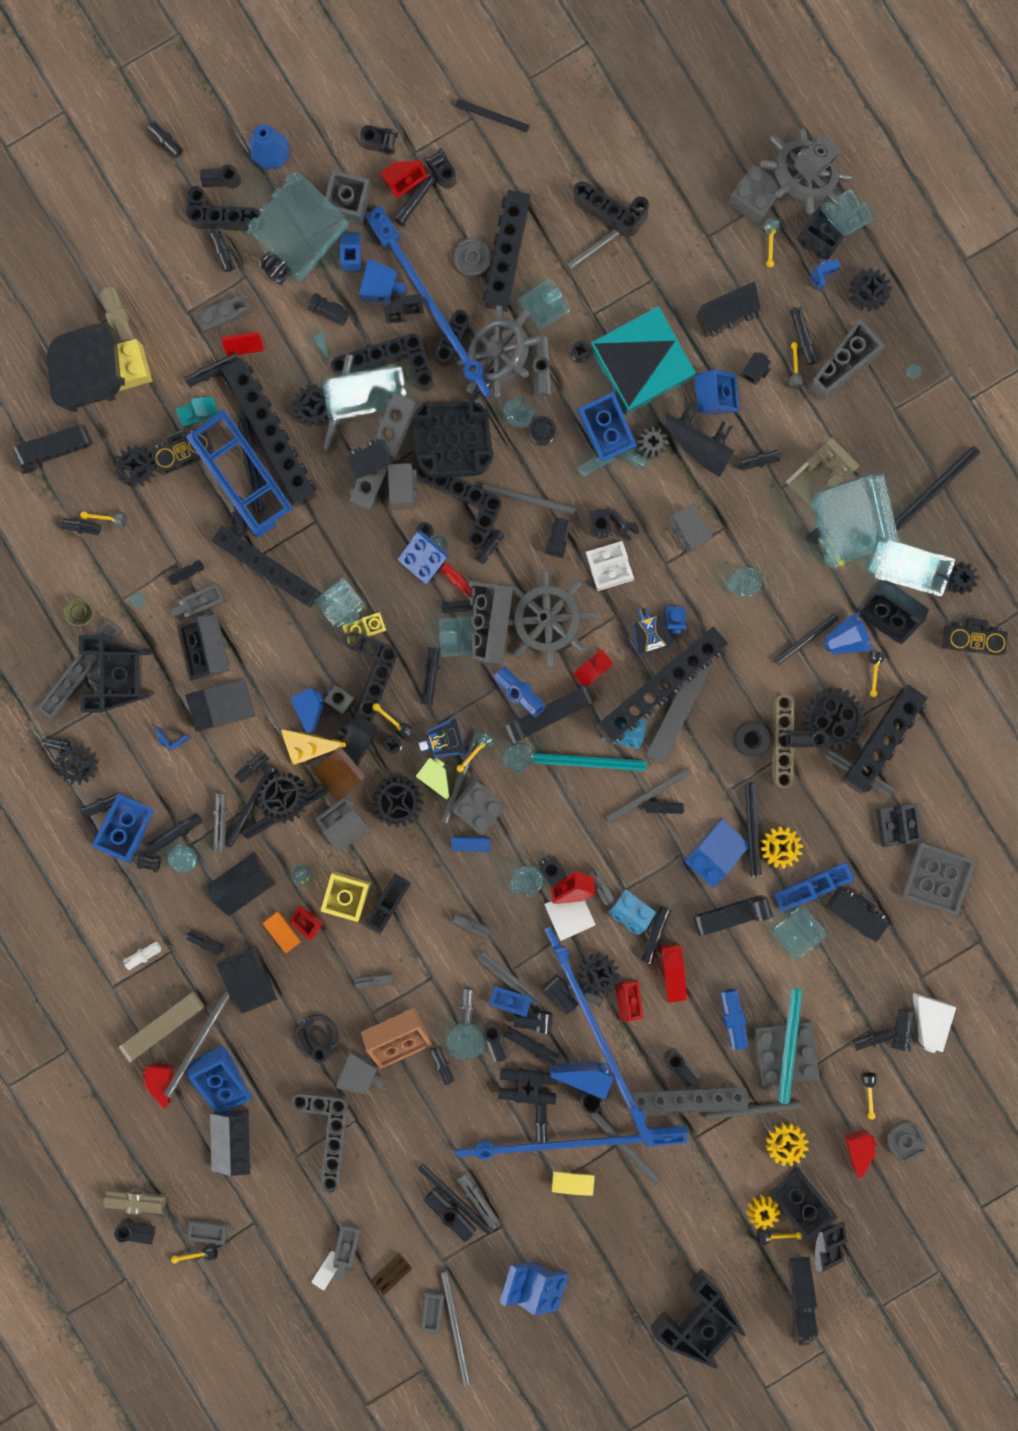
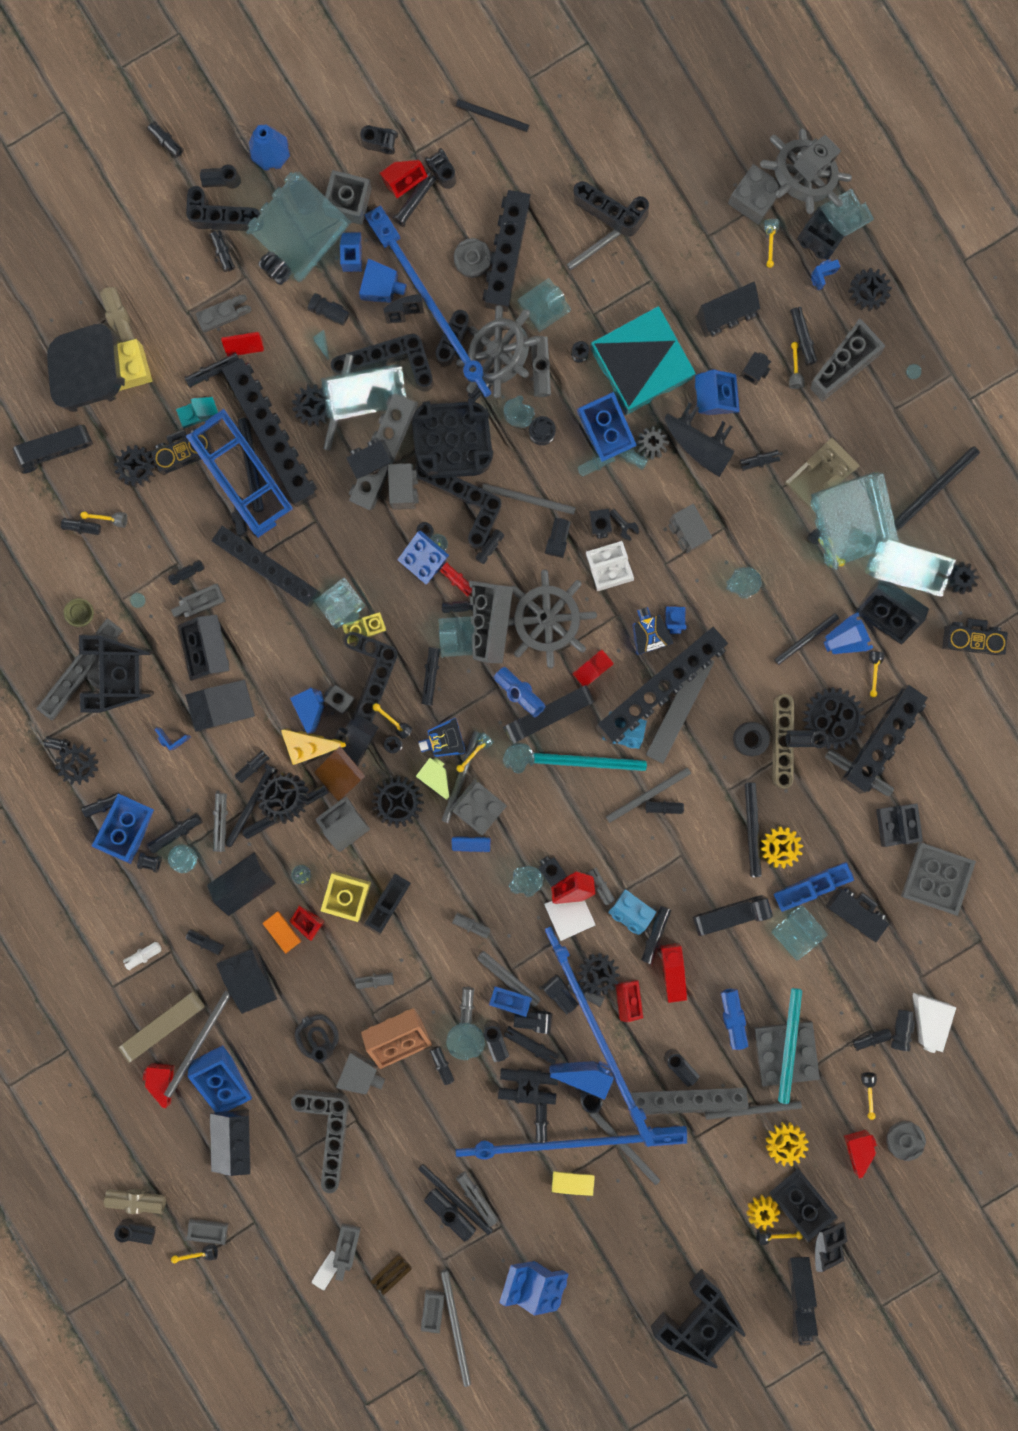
(716, 853): blue slope -> none

